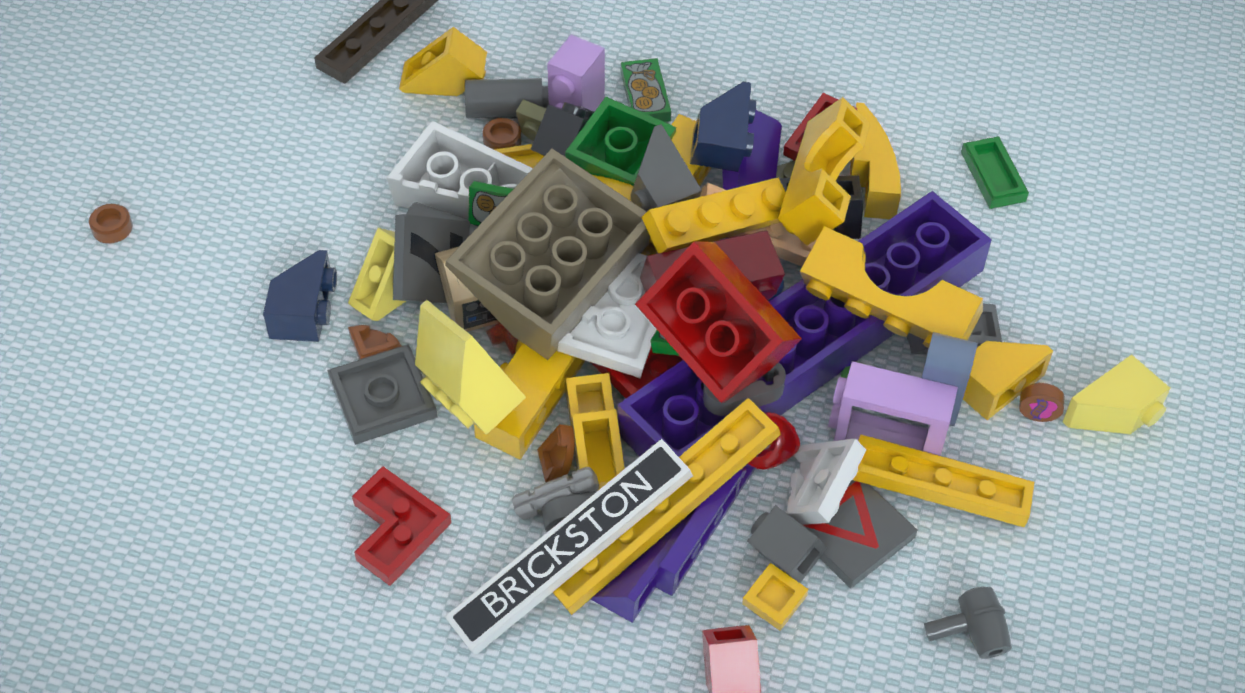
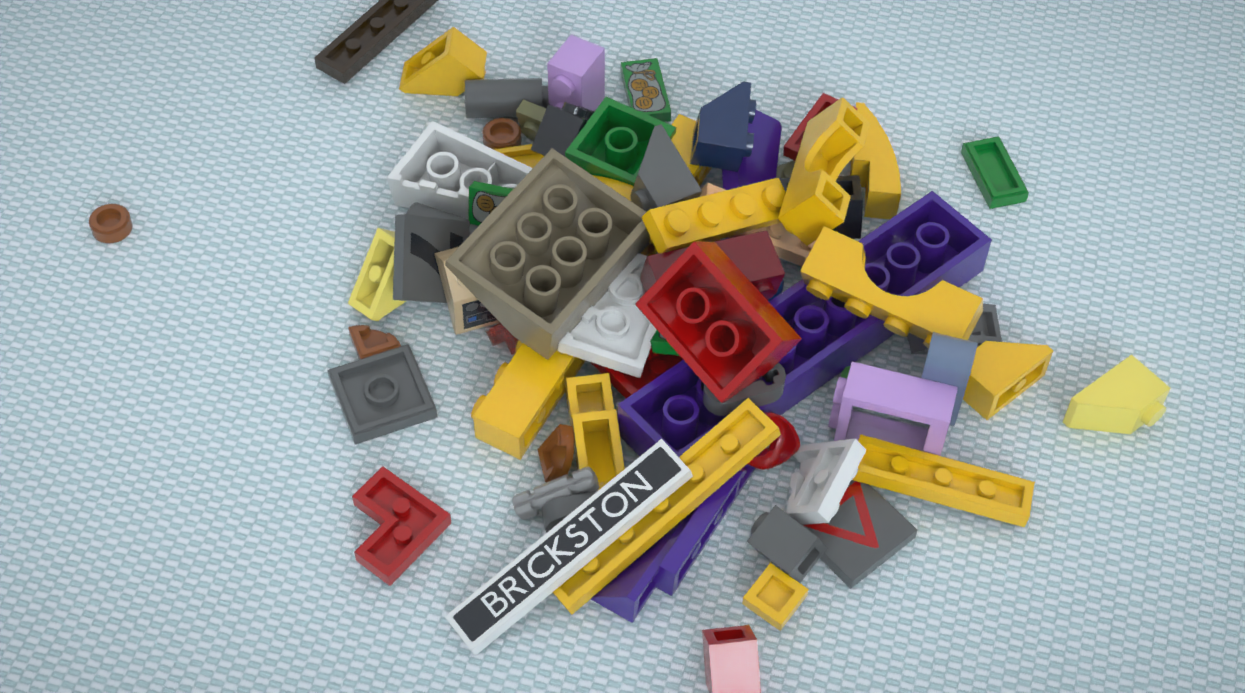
(299, 299): dark blue slope -> none
(462, 372): light yellow slope -> none
(981, 618): dark grey piece -> none
(1042, 402): dark orange tile -> none

